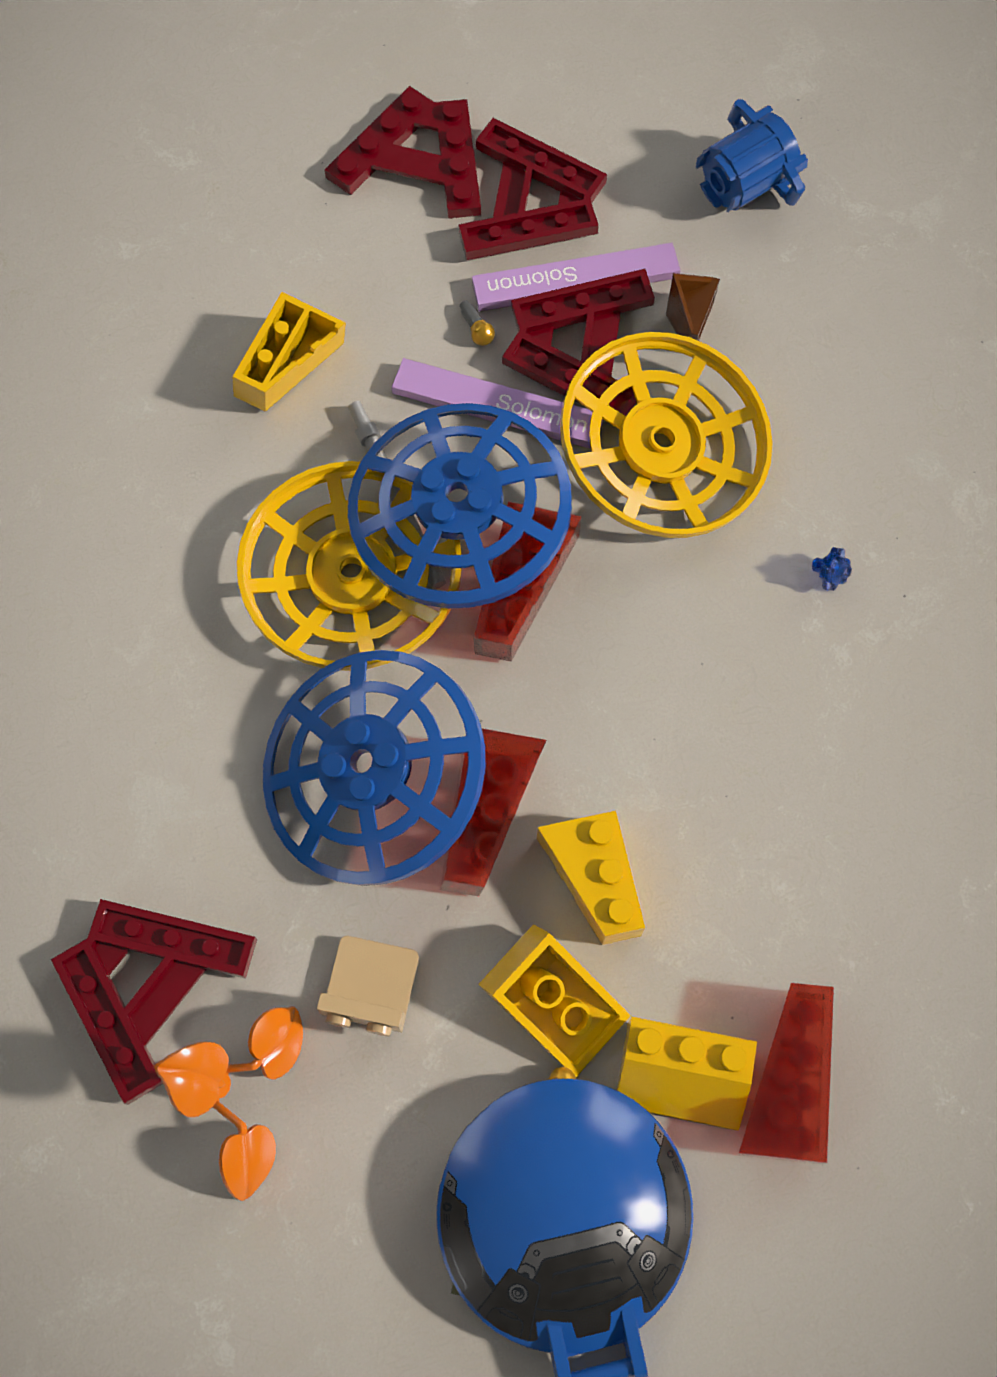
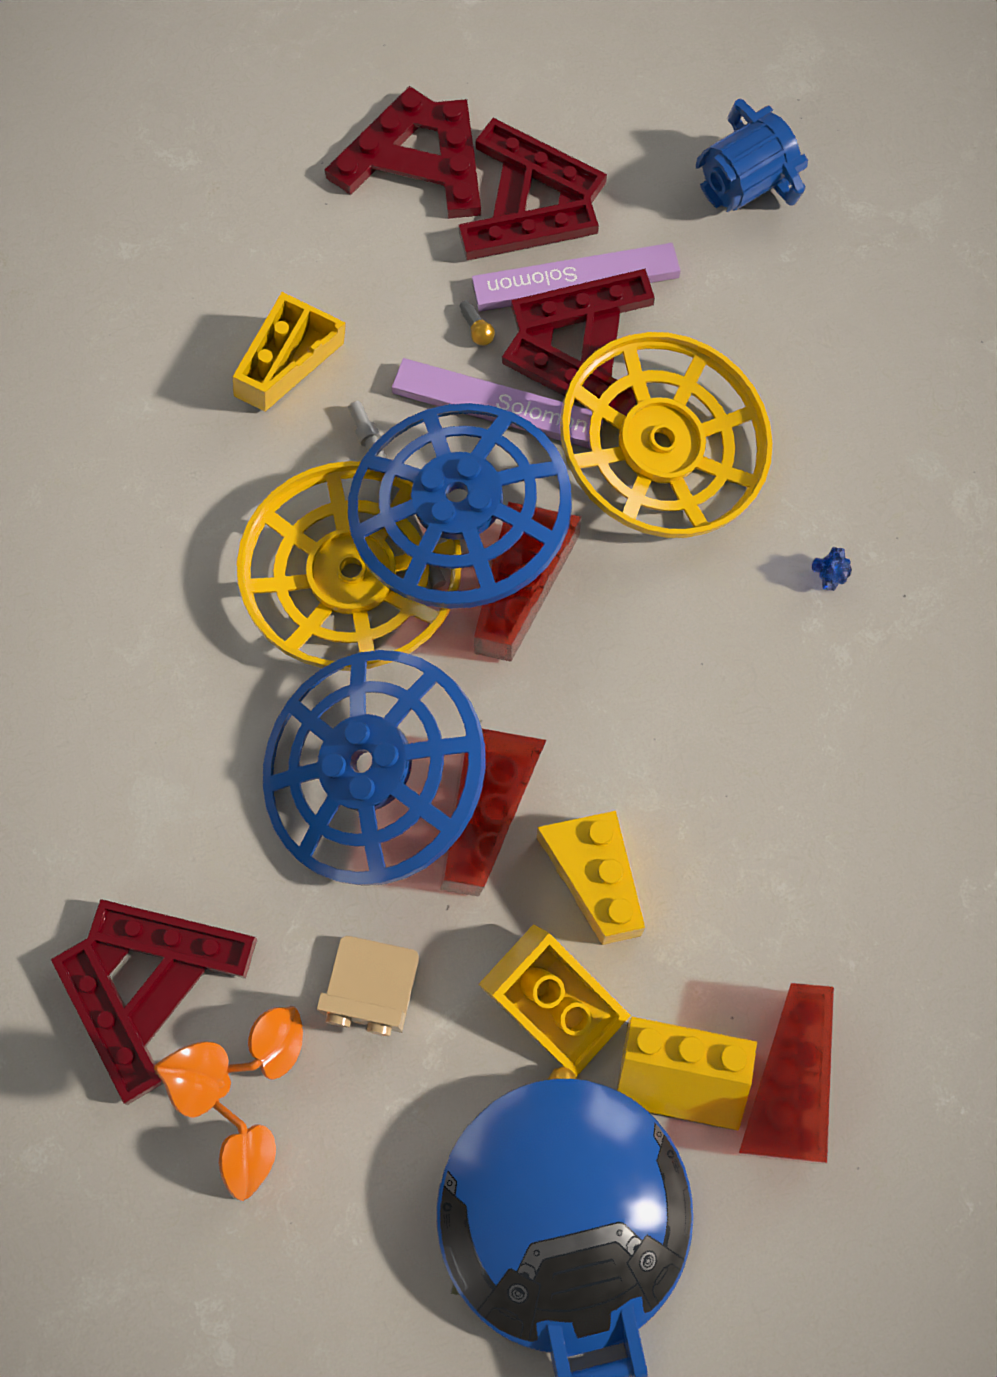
(691, 303): reddish brown slope -> none

